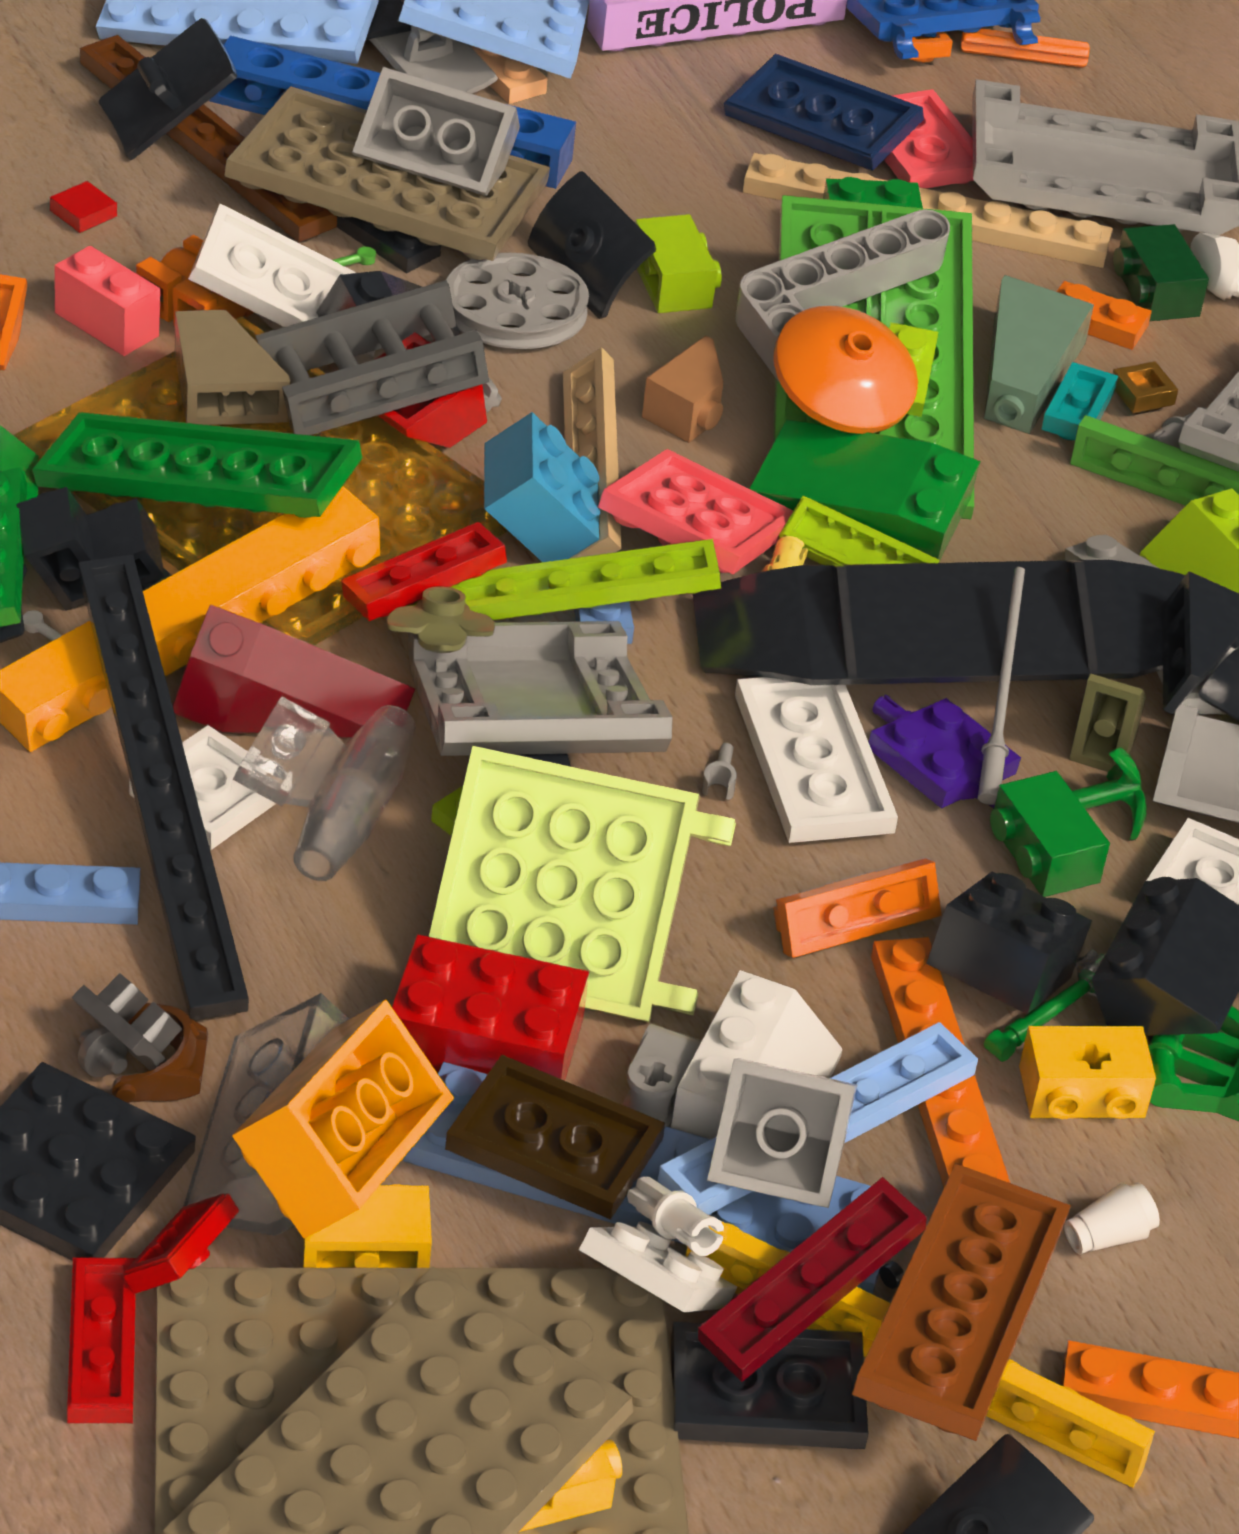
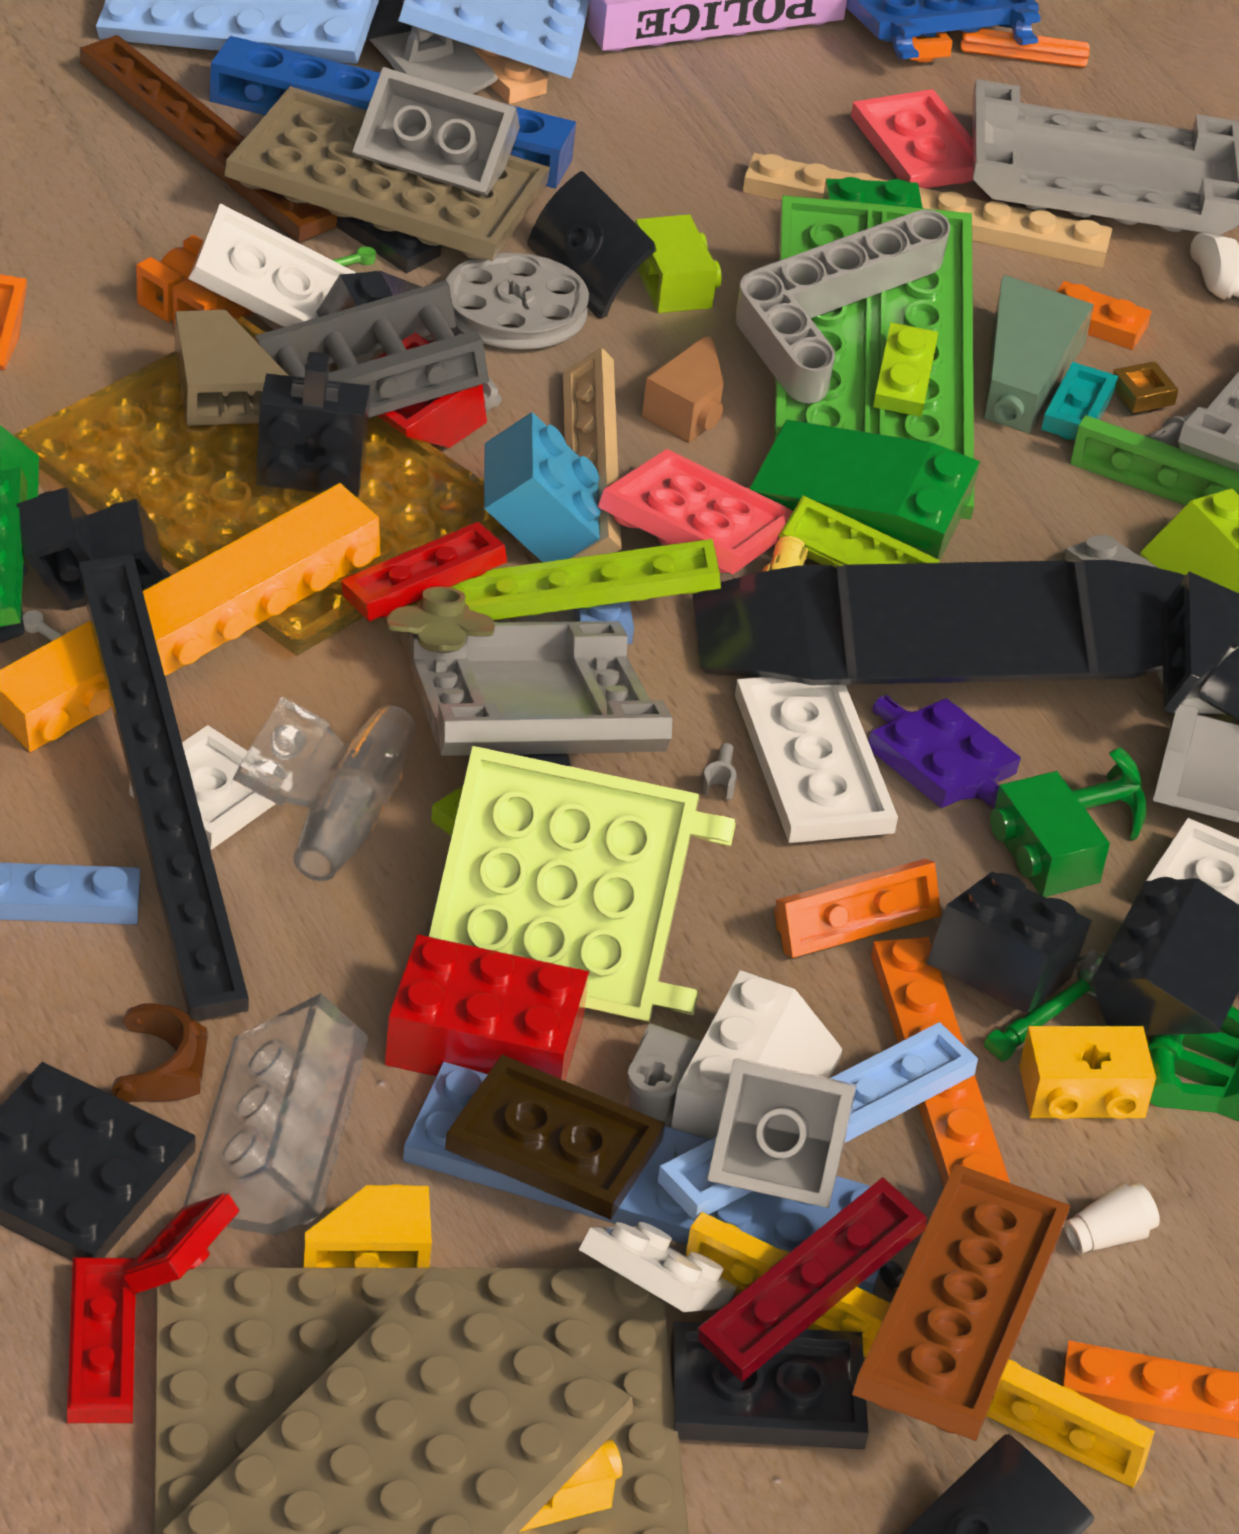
(83, 206): red tile -> none
(107, 300): coral brick -> none
(107, 1046): flat silver hips -> none
(168, 87): black shield -> none
(198, 464): green plate -> none
(246, 667): dark red wedge -> none
(312, 430): none -> black hinge
(343, 1119): light orange brick -> none
(676, 1216): white axle -> none
(824, 111): dark blue tile -> none
(845, 369): orange dish -> none
(995, 749): light grey piece -> none
(1106, 721): olive slope -> none
(1161, 272): dark green brick -> none

